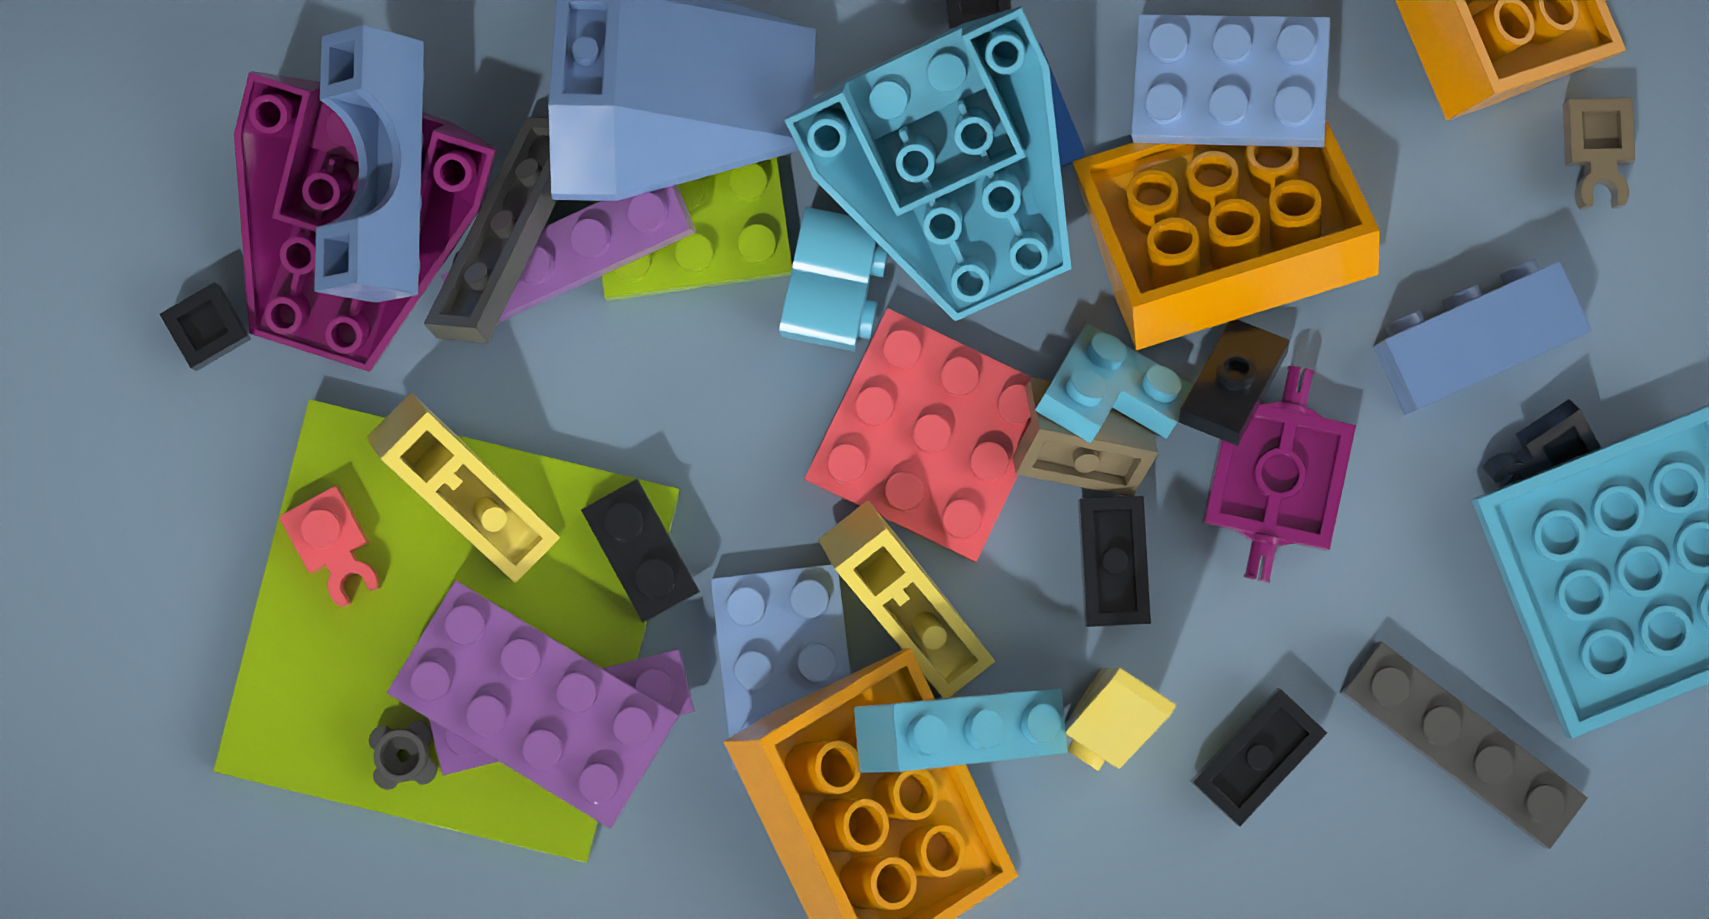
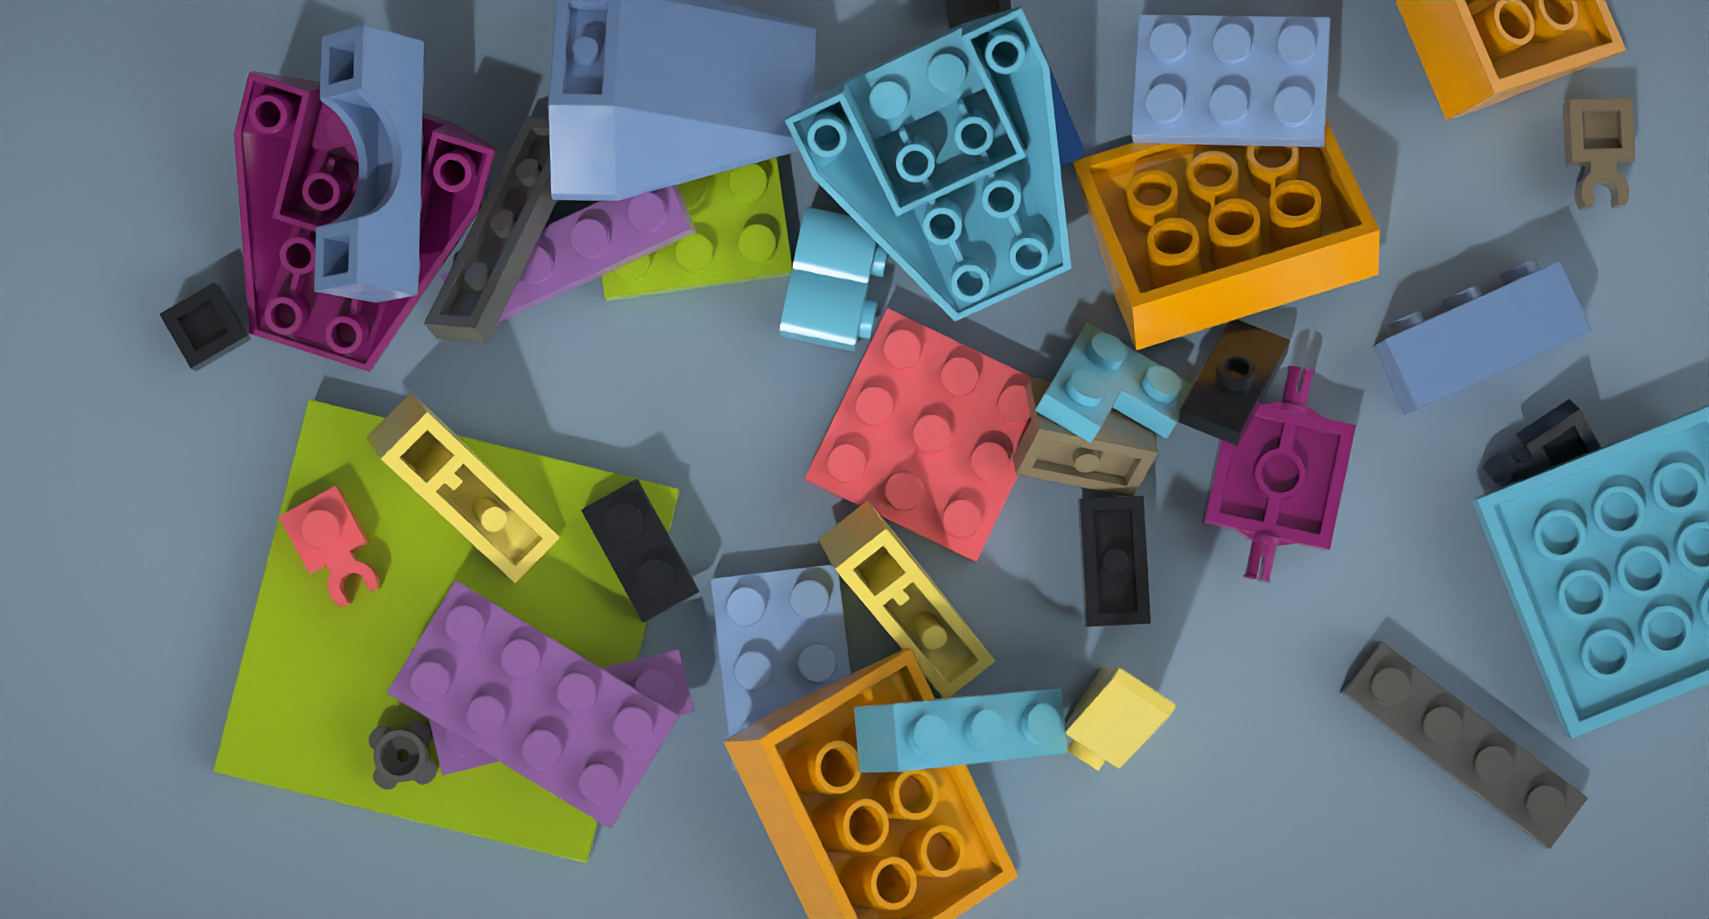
(1258, 757): black plate -> none

